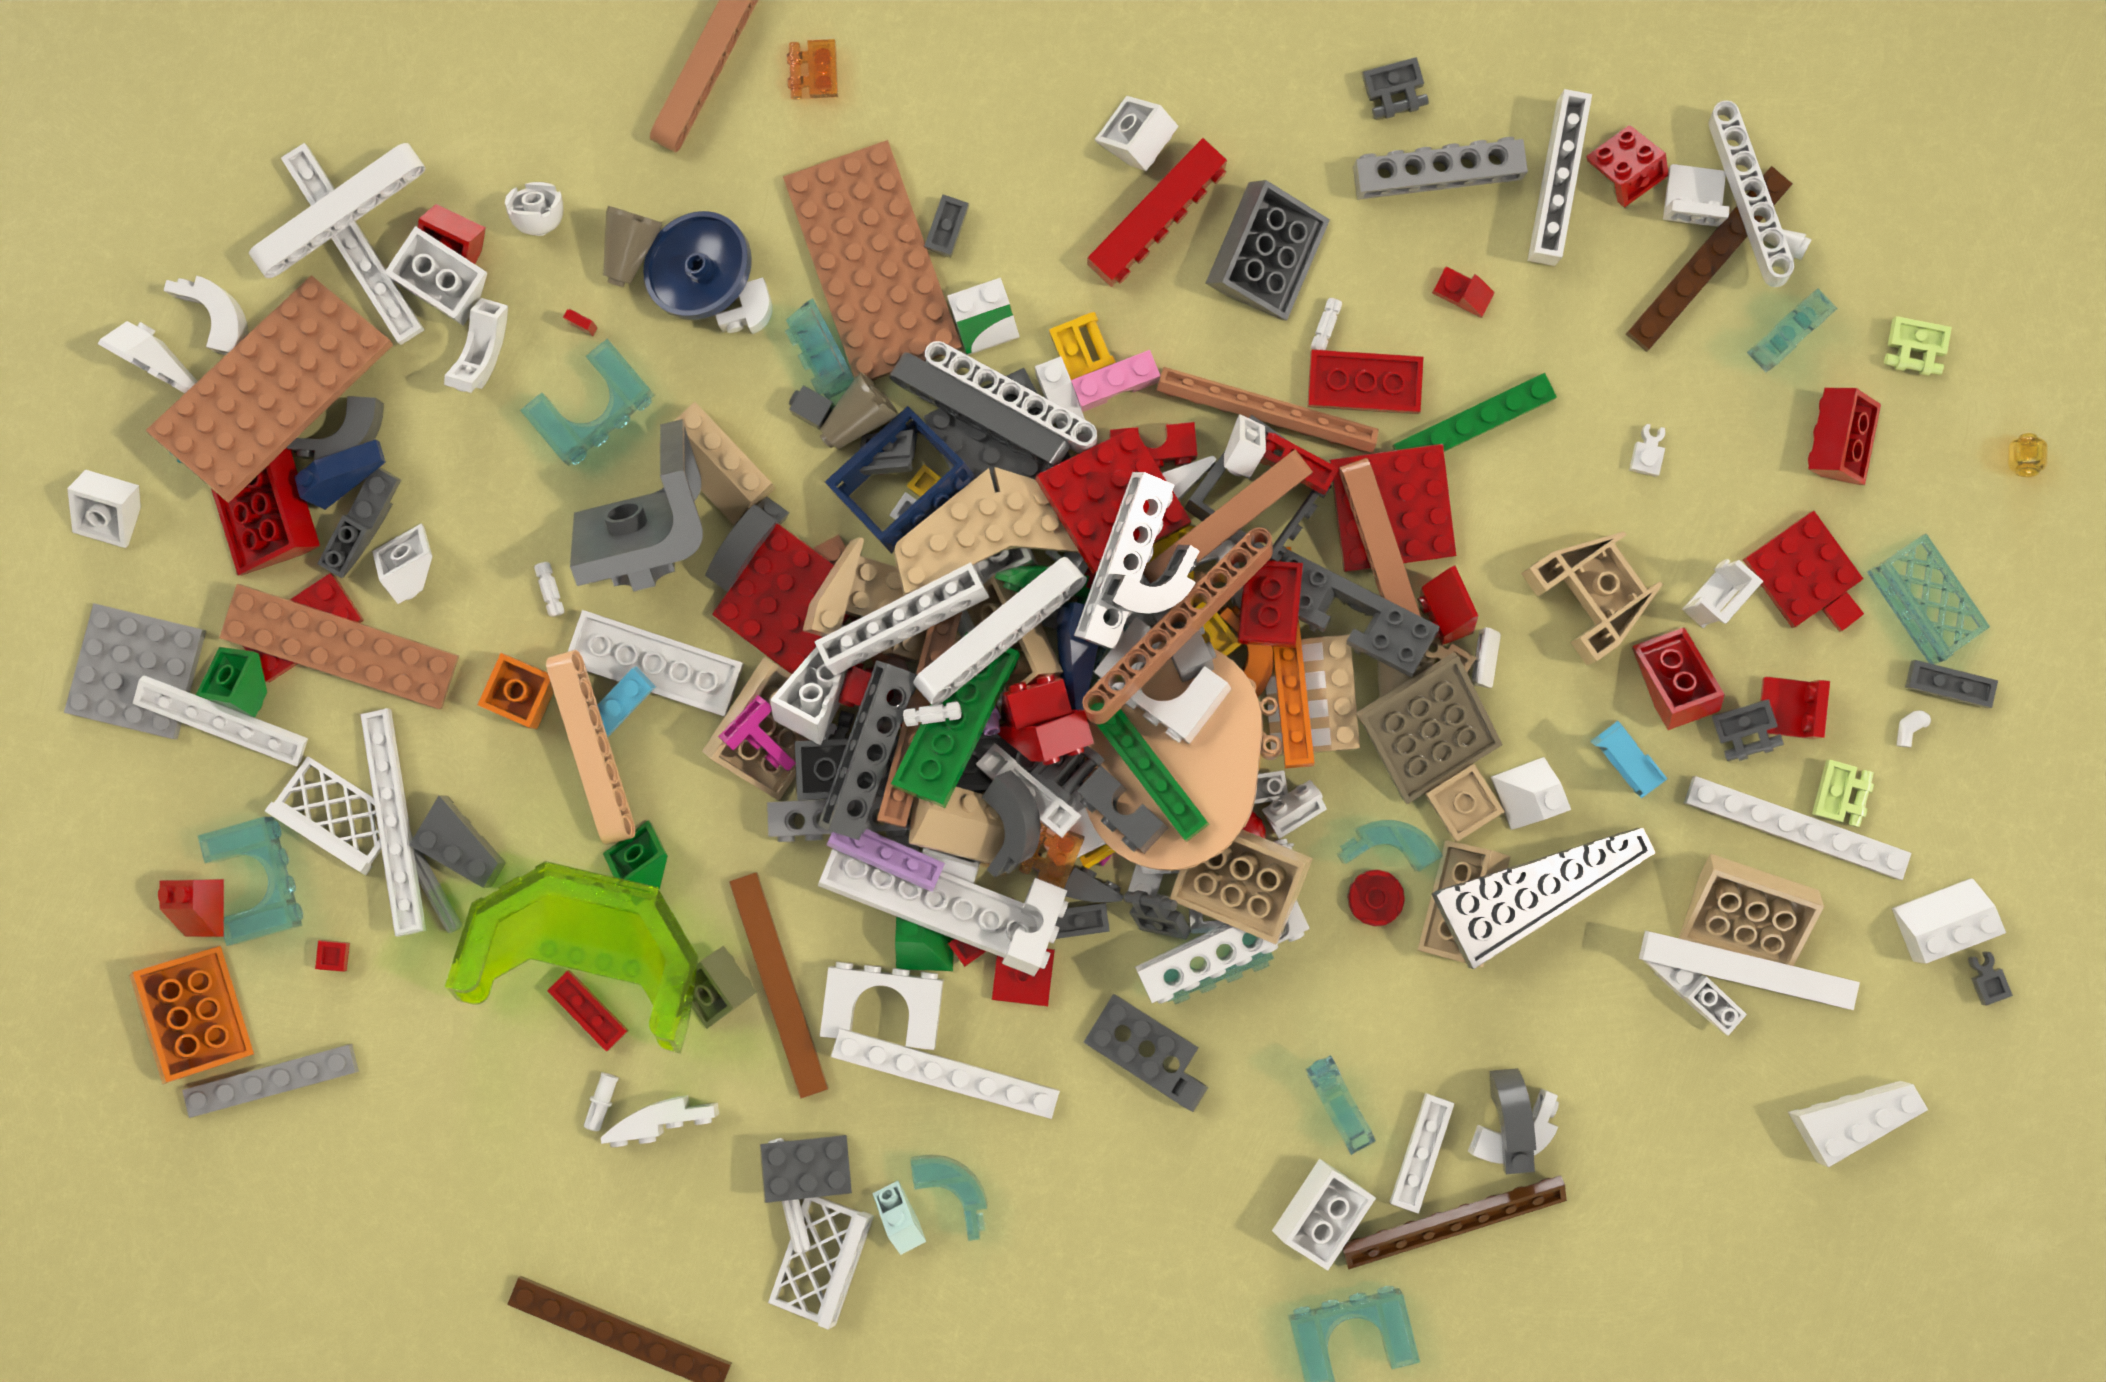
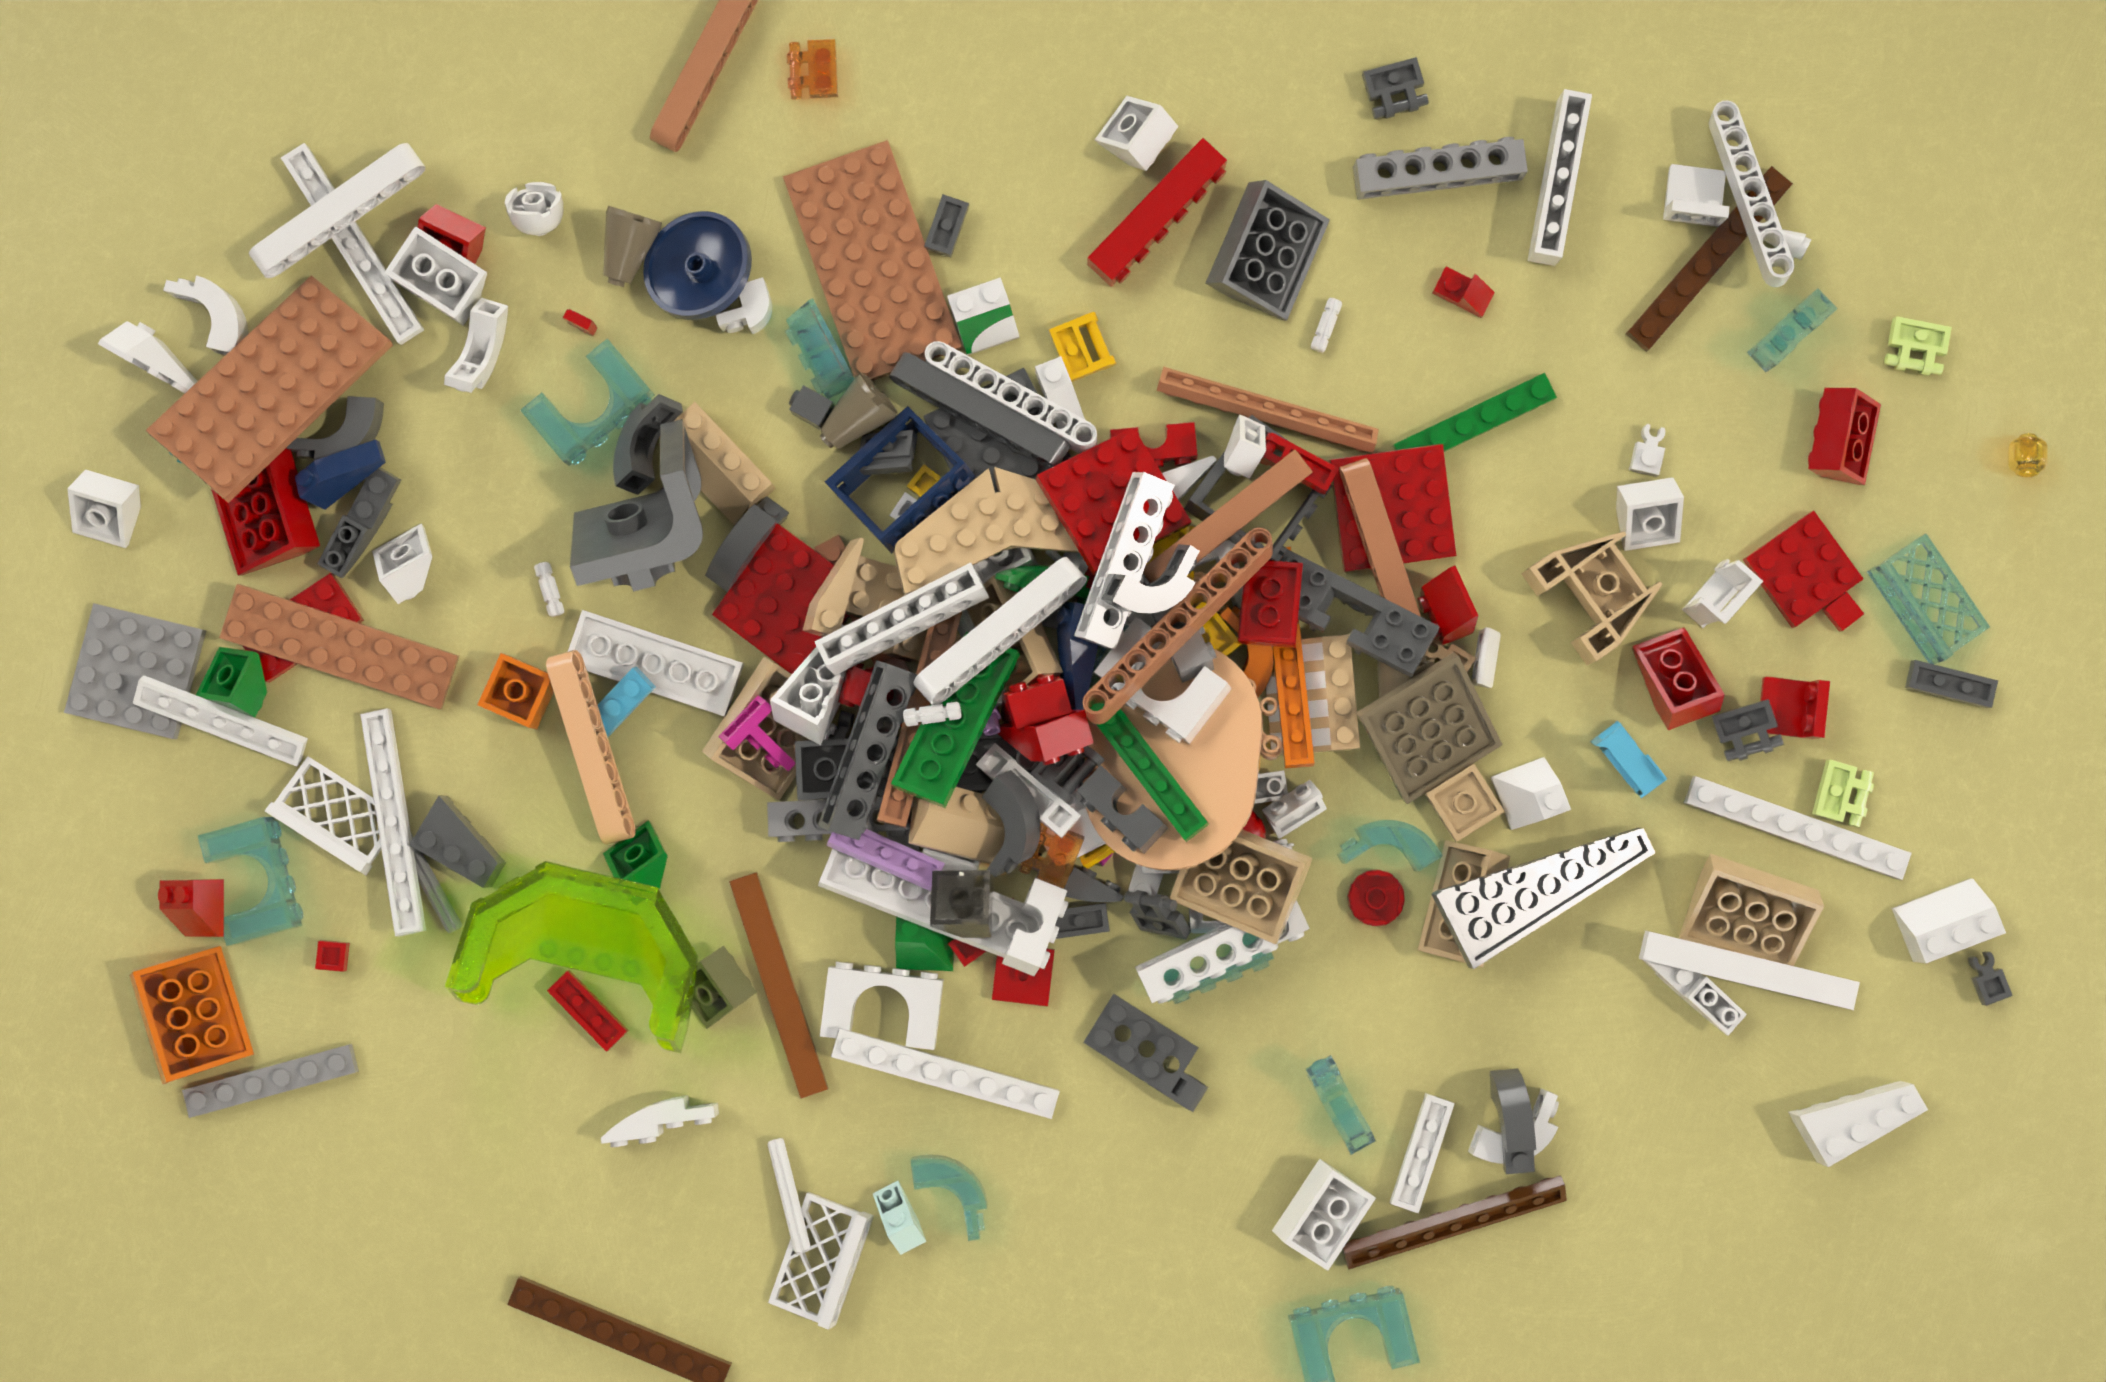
(600, 1101): white axle -> none
(637, 442): none -> dark grey arch
(805, 1168): dark grey plate -> none
(962, 902): none -> clear smoke slope
(1127, 375): bright pink arch -> none
(1365, 381): red plate -> none
(1630, 163): red bracket -> none
(1650, 513): none -> white slope
(1909, 725): white arm -> none

